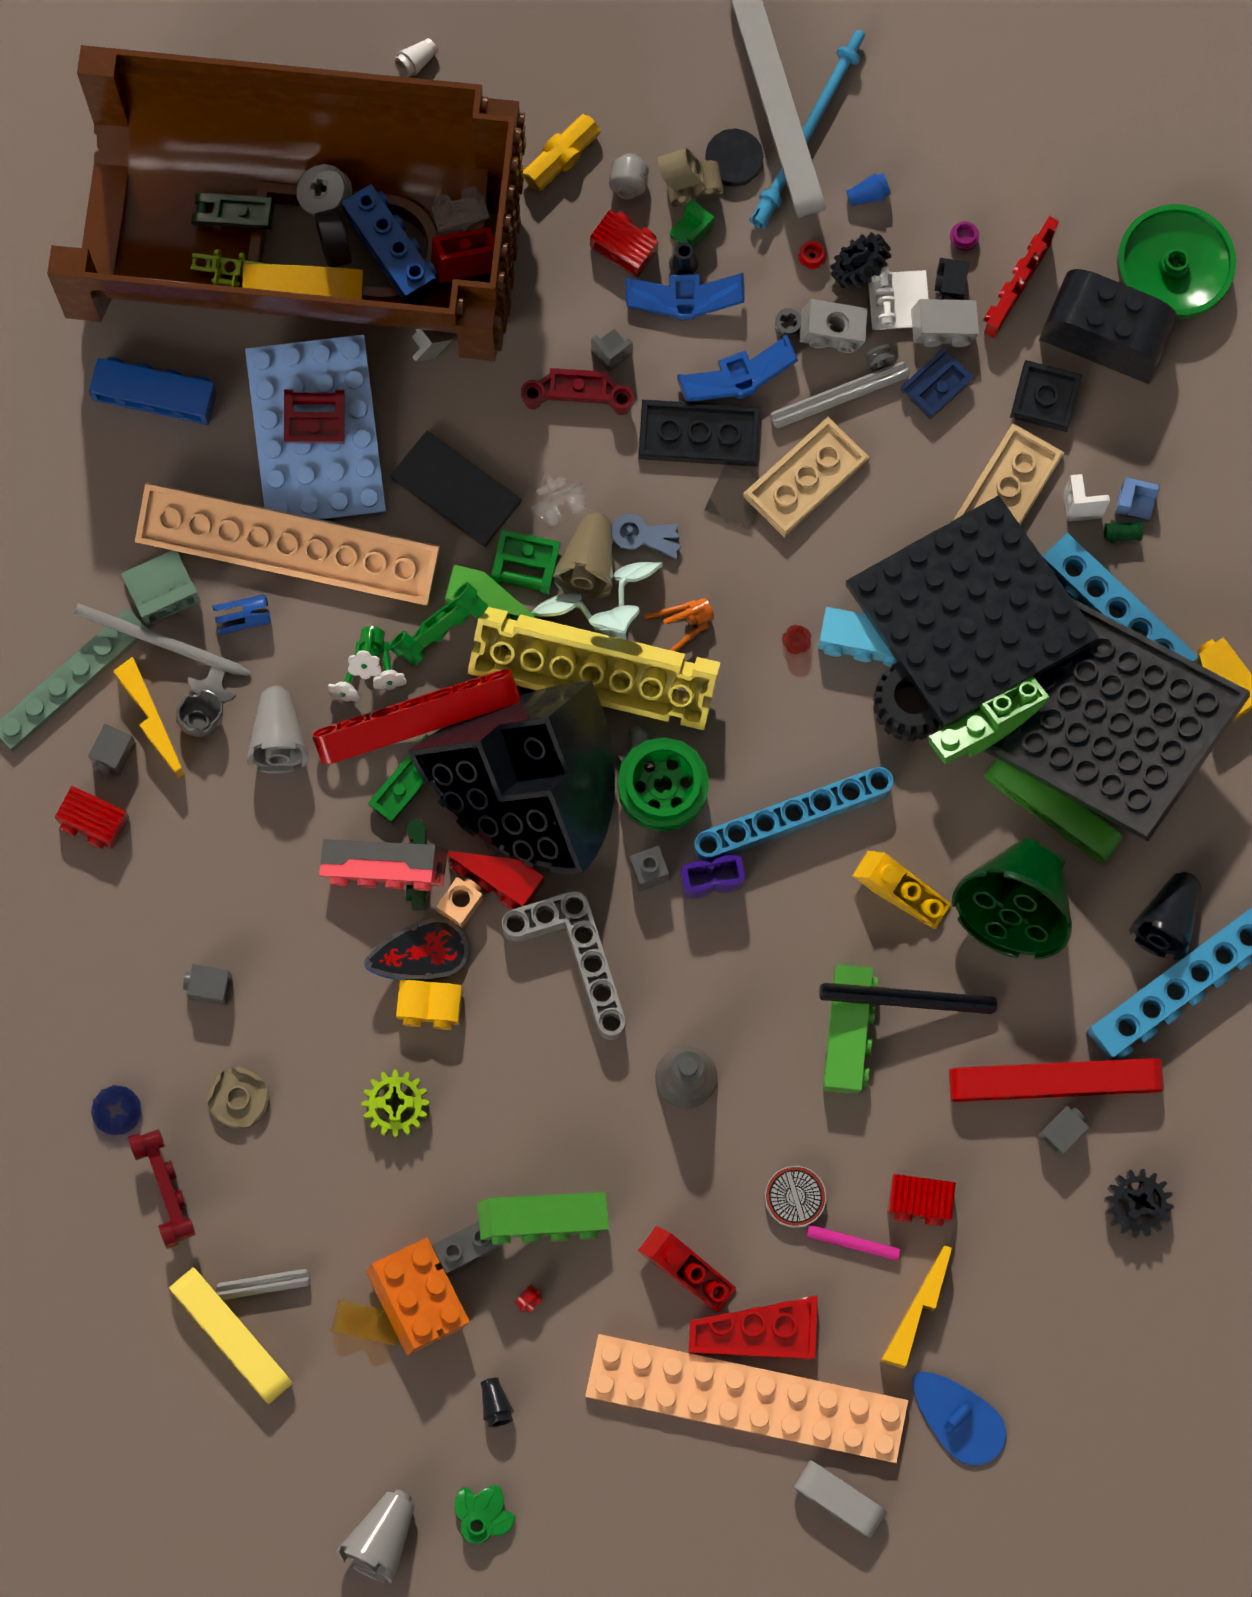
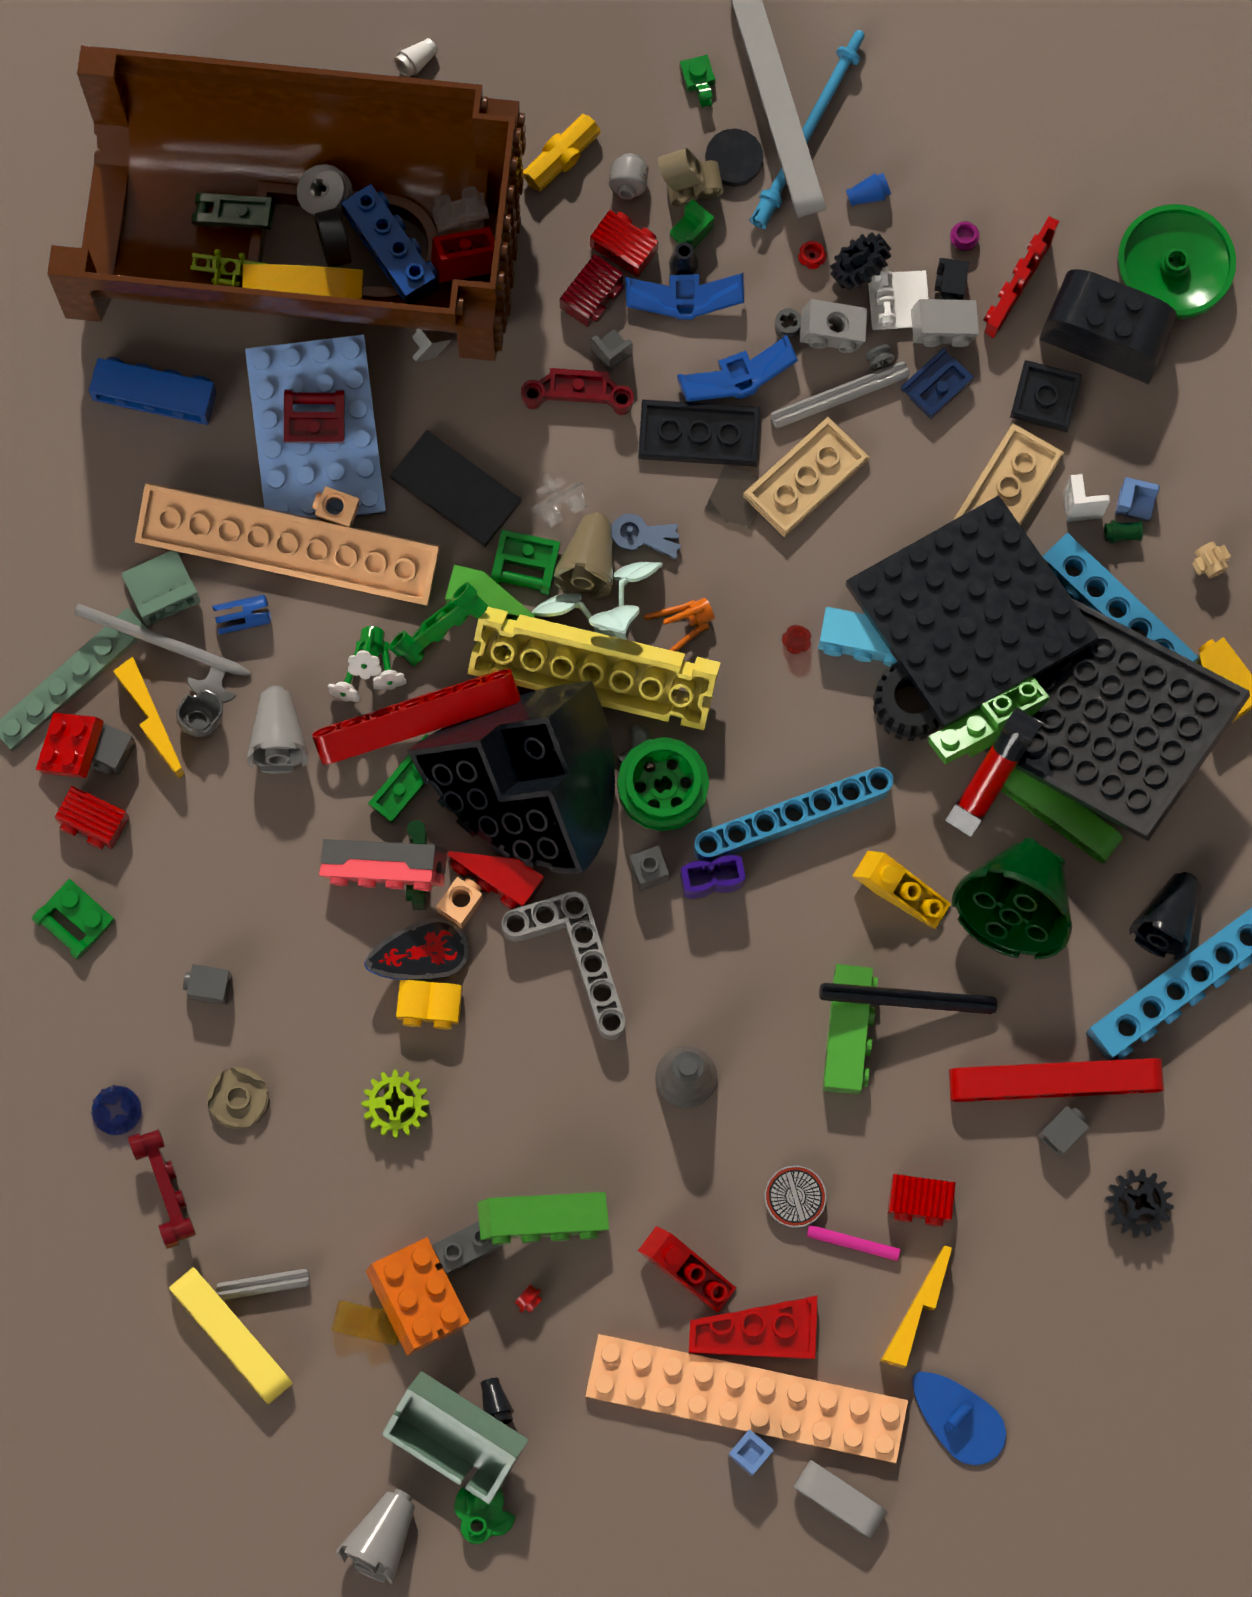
(69, 745): none -> red plate
(79, 910): none -> green plate
(346, 516): none -> light nougat brick
(454, 1436): none -> sand green piece
(591, 291): none -> dark red brick
(699, 76): none -> green plate
(750, 1452): none -> medium blue panel
(994, 771): none -> piece
(1211, 560): none -> tan gear

